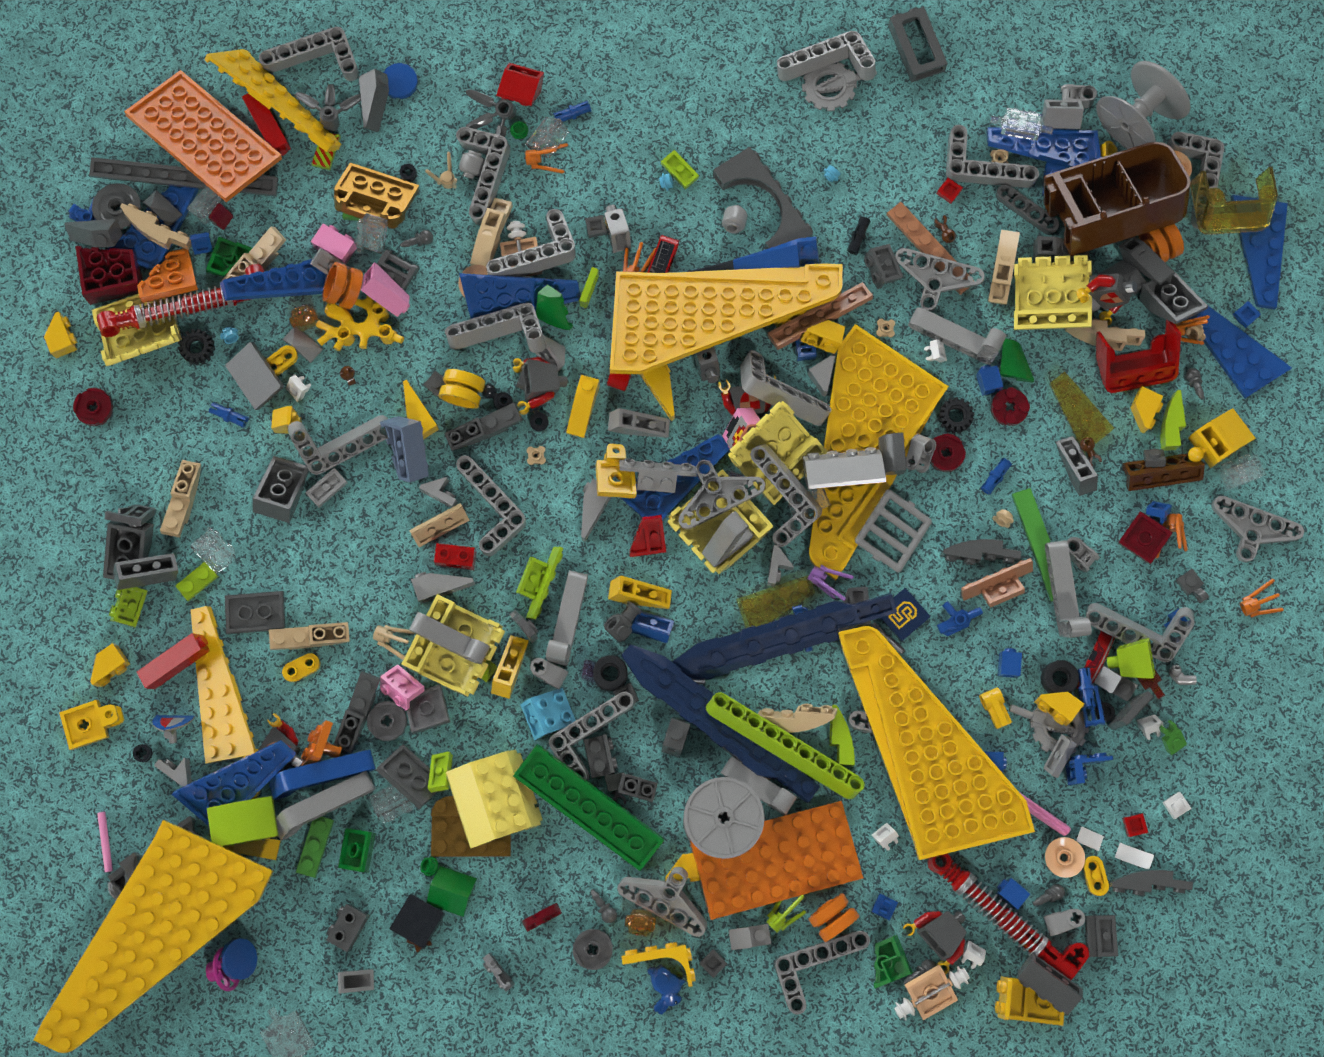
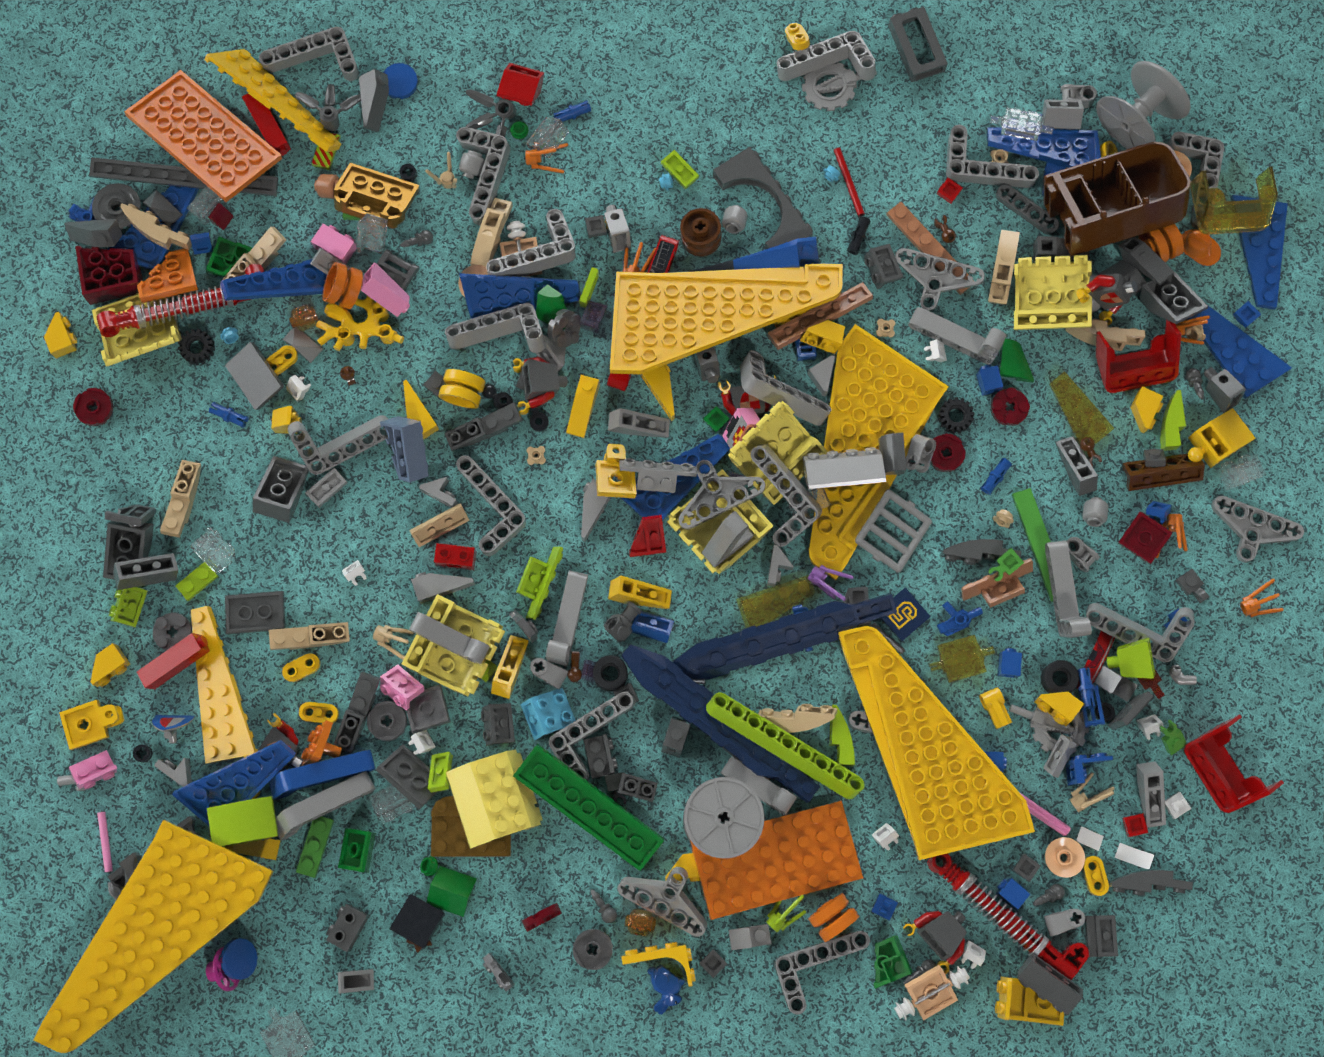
(67, 780): none -> light grey arm
(92, 770): none -> bright pink bracket
(165, 623): none -> flat silver plate
(319, 712): none -> yellow plate
(325, 185): none -> nougat head
(353, 571): none -> white tile
(422, 742): none -> white tile
(497, 724): none -> dark grey bracket
(571, 332): none -> flat silver plate
(574, 673): none -> reddish brown arm
(593, 317): none -> slope
(700, 232): none -> reddish brown wheel
(716, 419): none -> green plate
(797, 36): none -> yellow plate
(849, 183): none -> red bar
(961, 658): none -> clear yellow plate
(1007, 563): none -> bright green plate
(1026, 867): none -> dark grey plate
(1081, 801): none -> tan plant
(1095, 512): none -> light grey head
(1151, 792): none -> light grey slope
(1201, 247): none -> orange piece
(1221, 773): none -> red windscreen
(1224, 388): none -> dark grey torso

